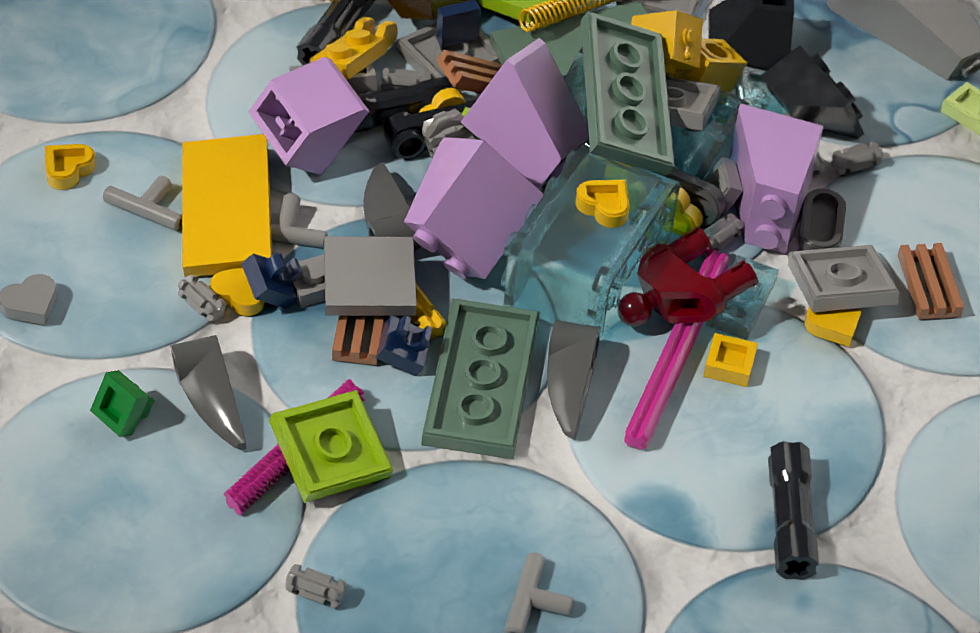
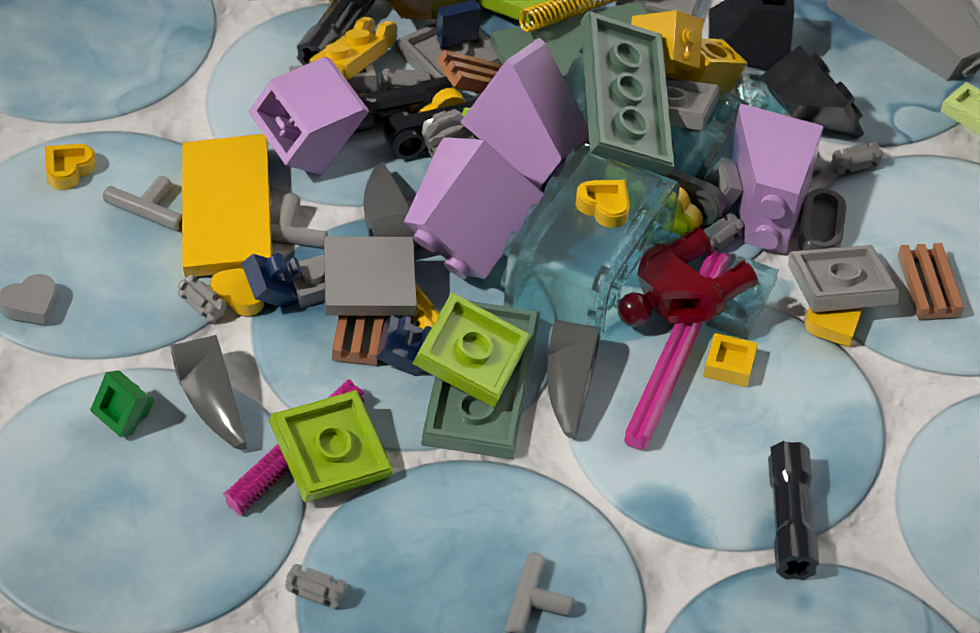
(472, 349): none -> lime tile

